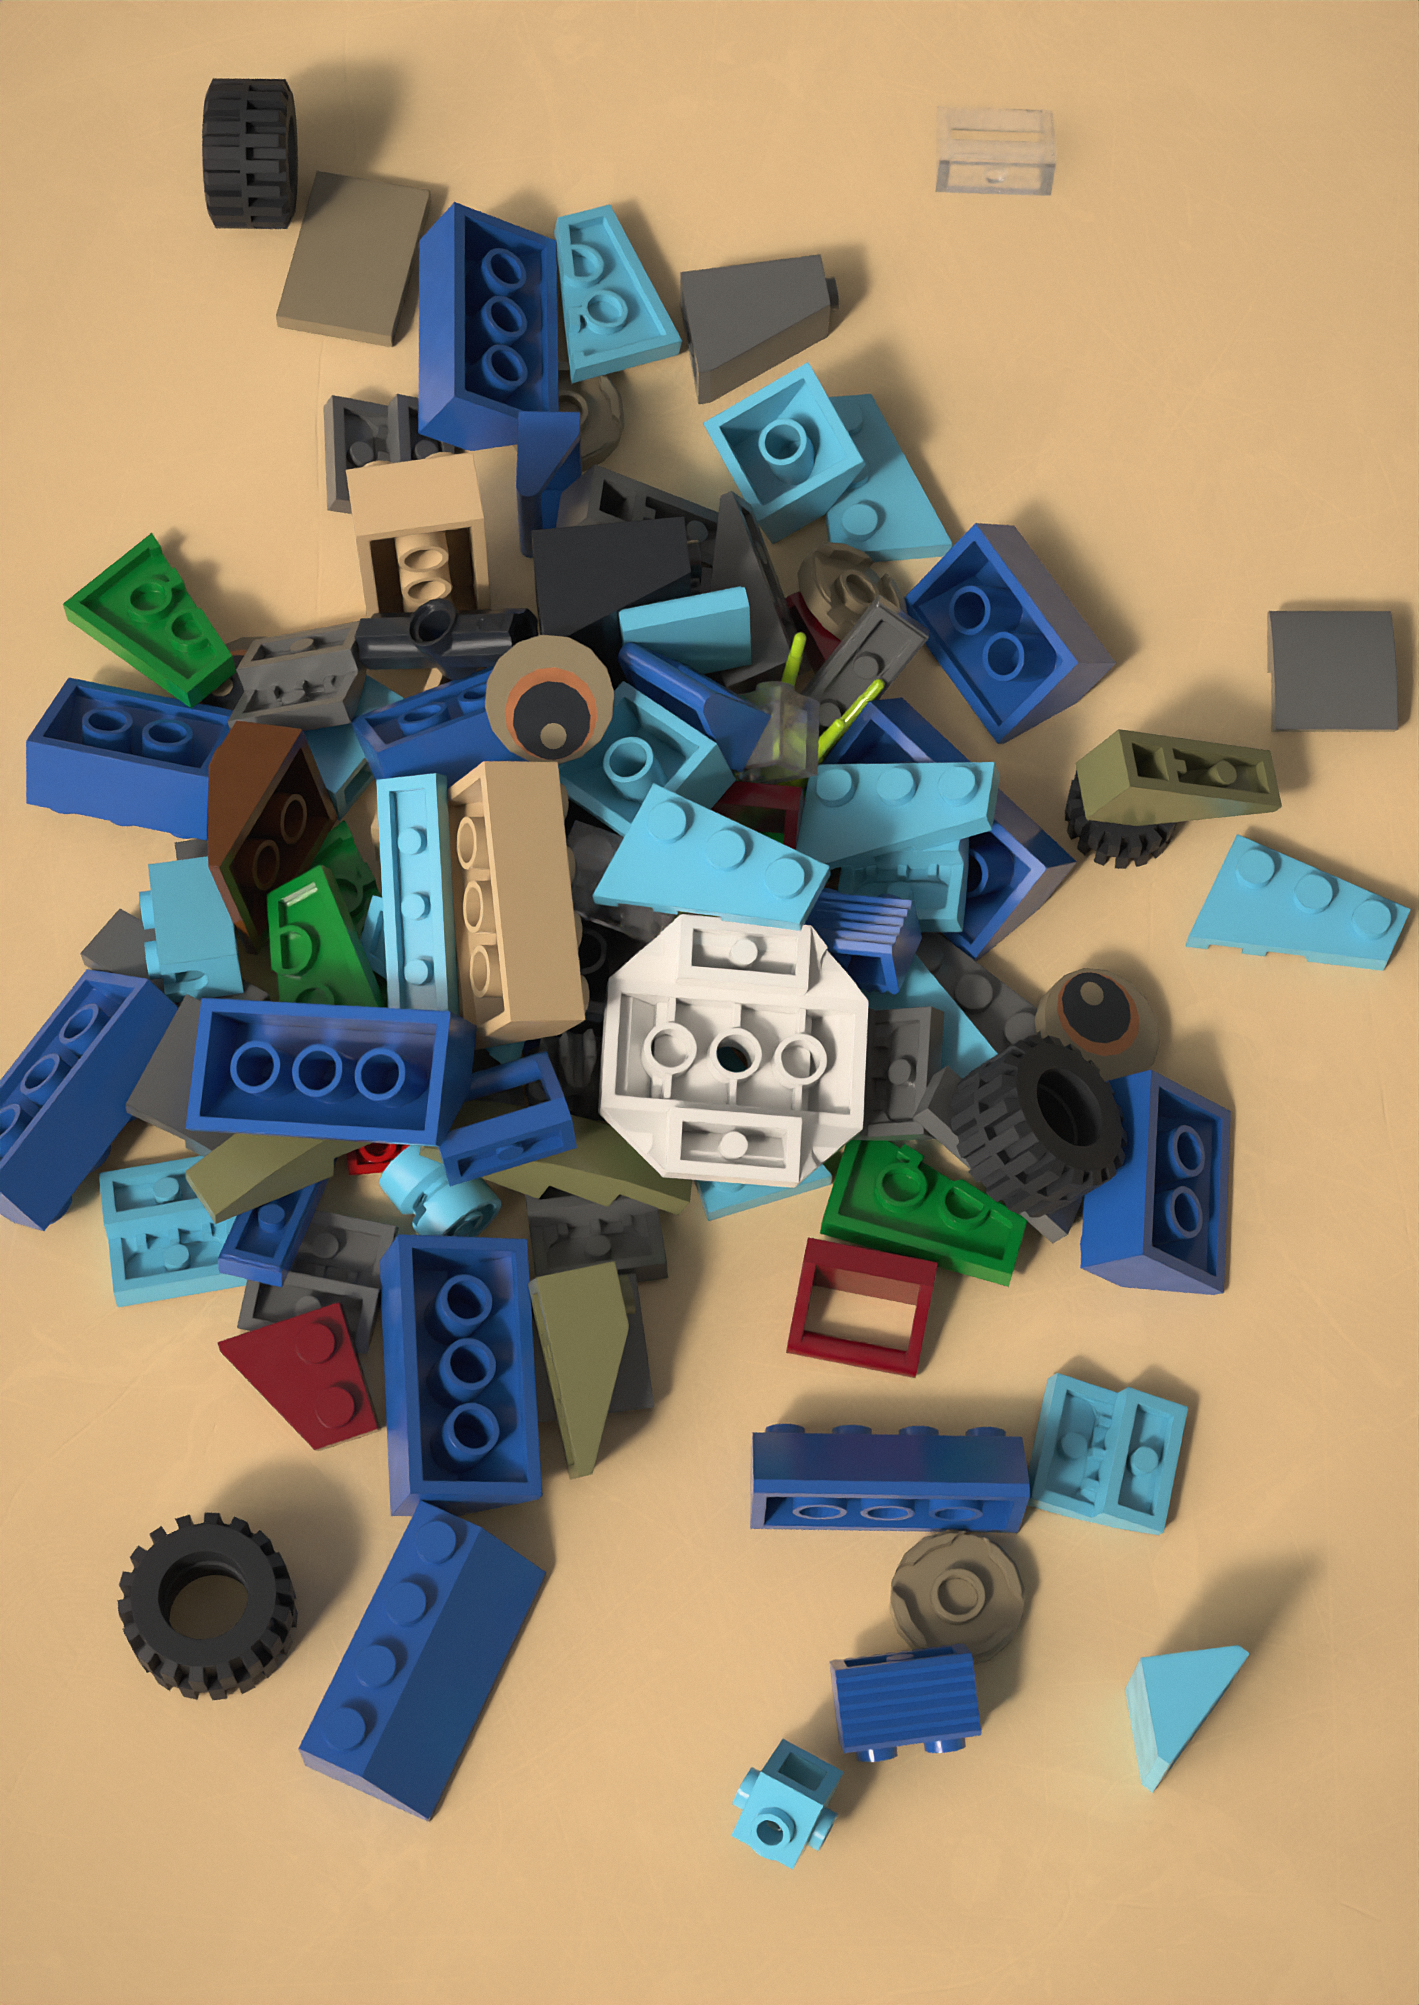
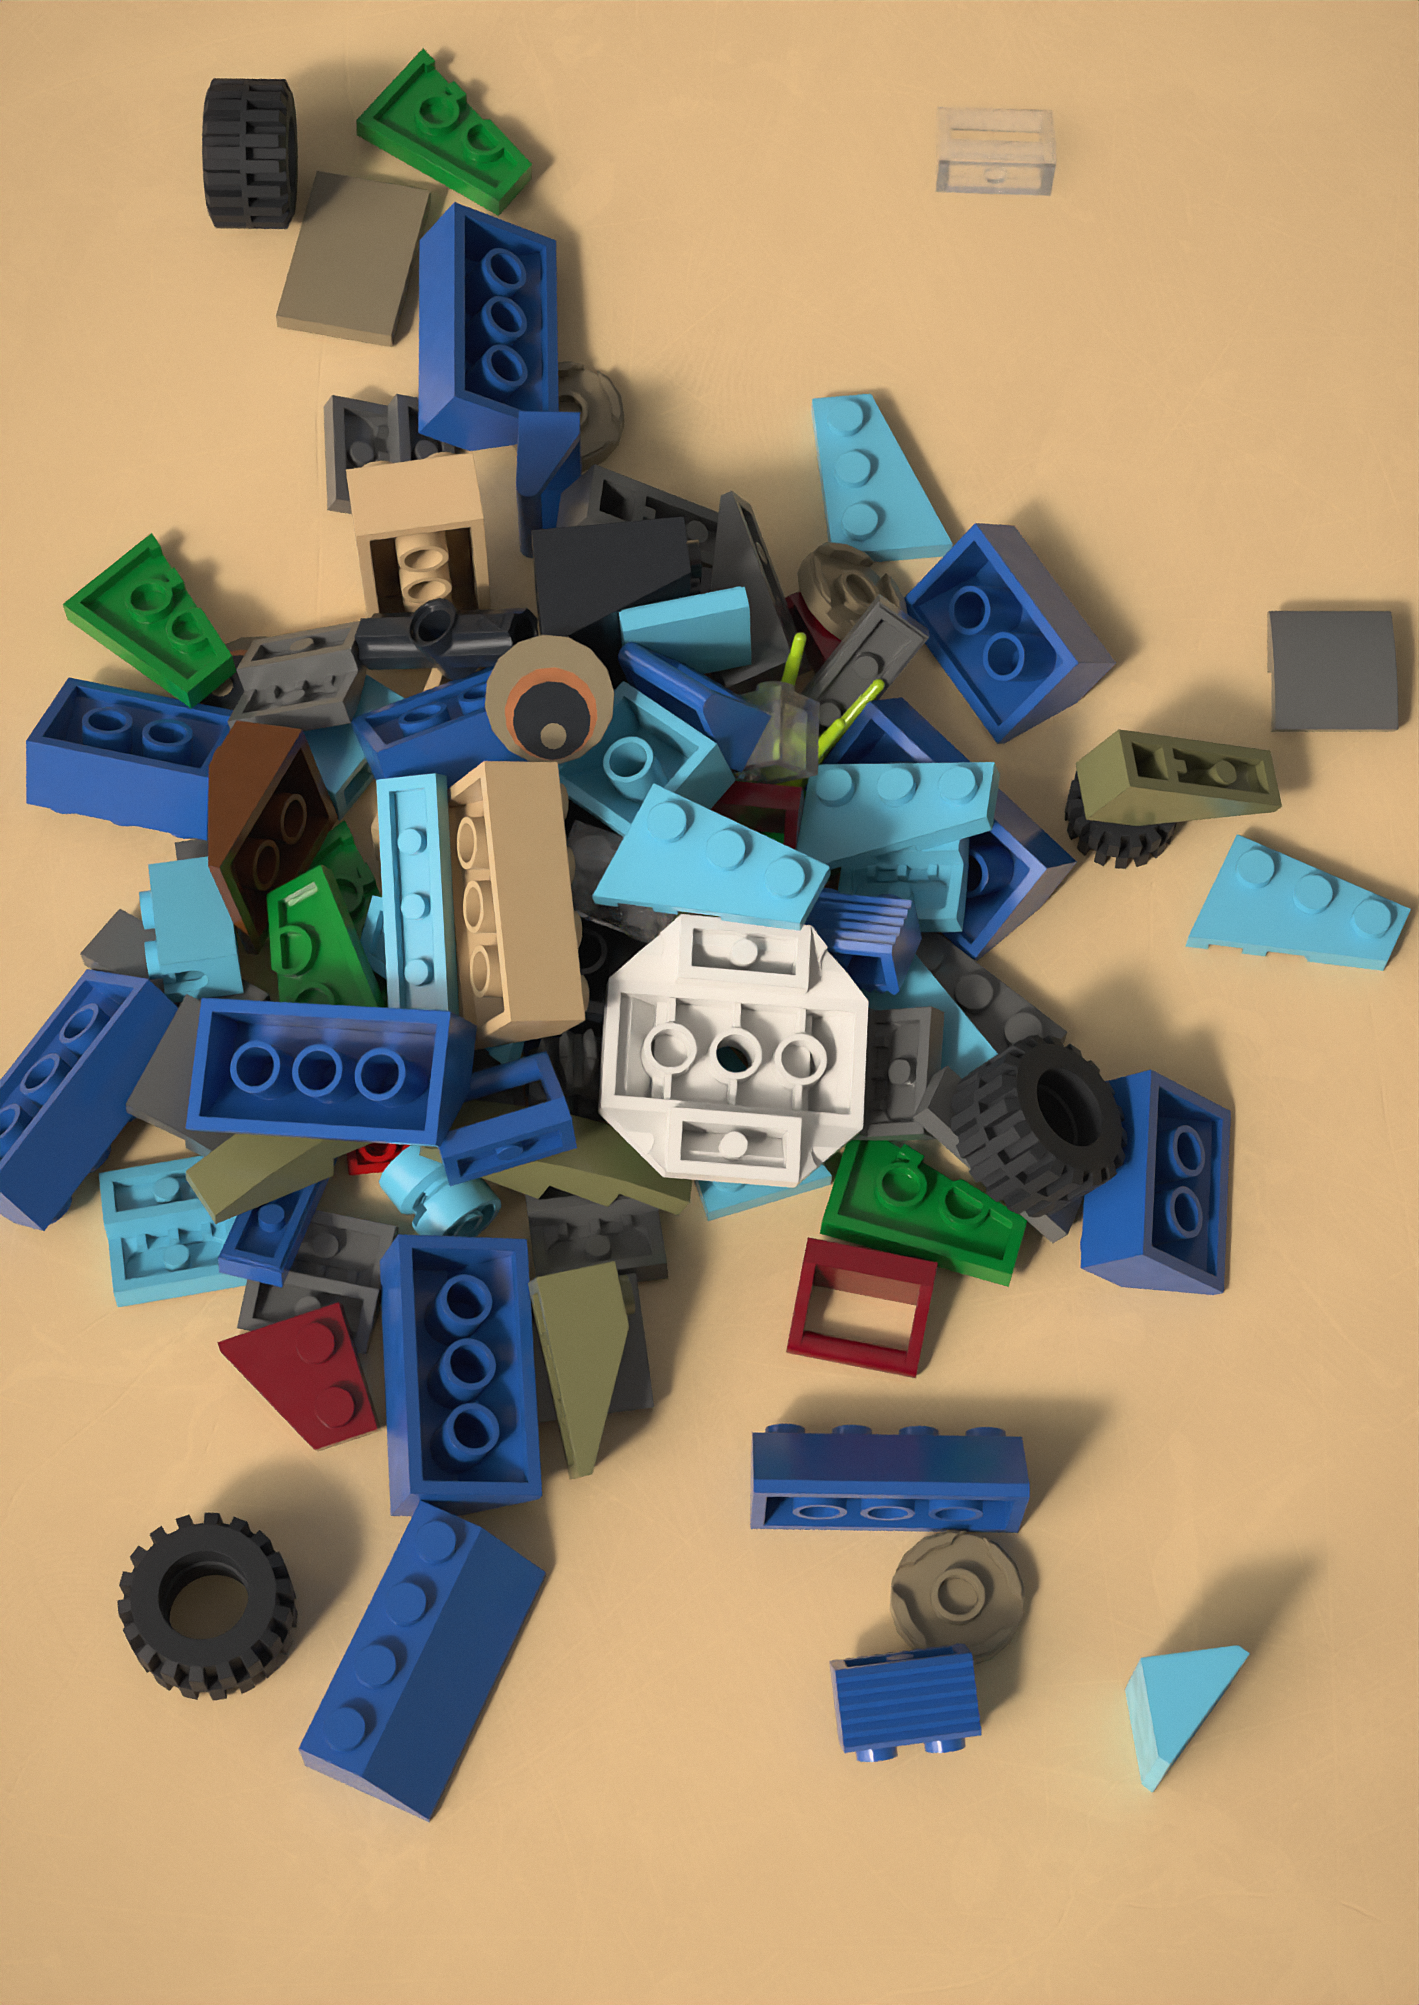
(441, 135): none -> green wing
(608, 298): medium azure wing -> none
(752, 318): dark grey slope -> none
(787, 452): medium azure slope -> none
(787, 1804): medium azure brick -> none
(1102, 1019): tile -> none
(1105, 1455): medium azure slope -> none

